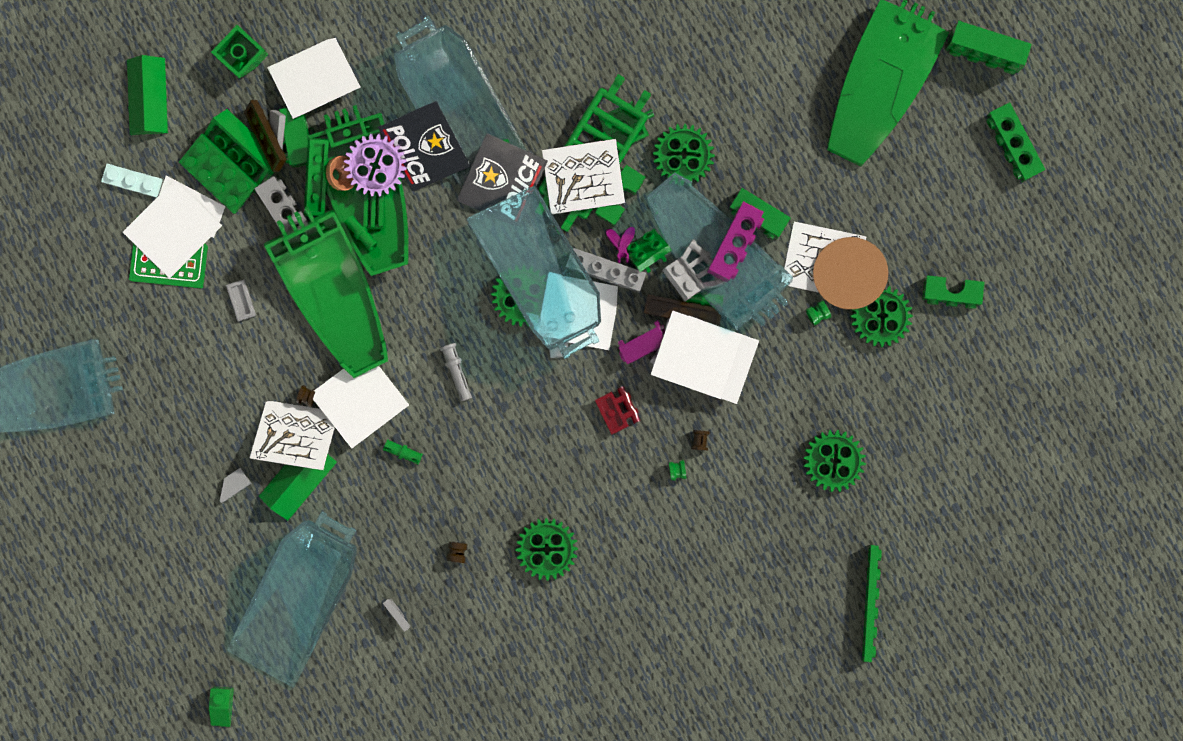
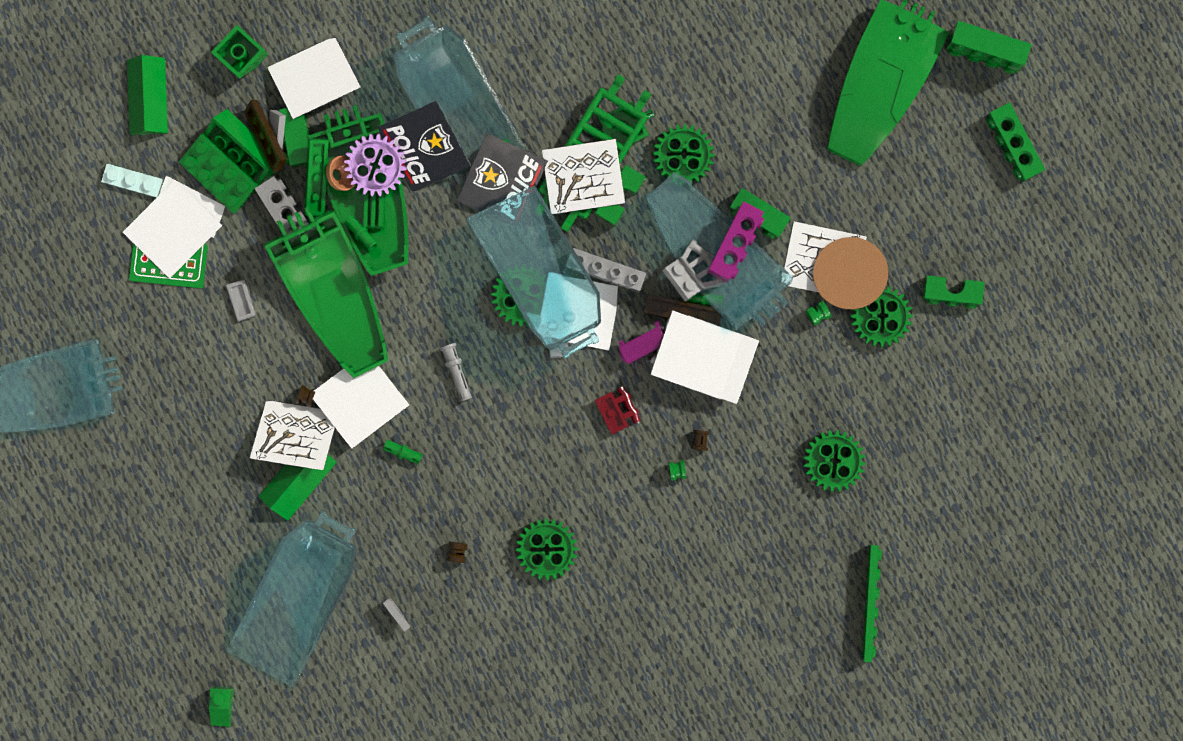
(234, 484): light grey tile -> none
(621, 243): magenta piece -> none
(648, 250): green plate -> none

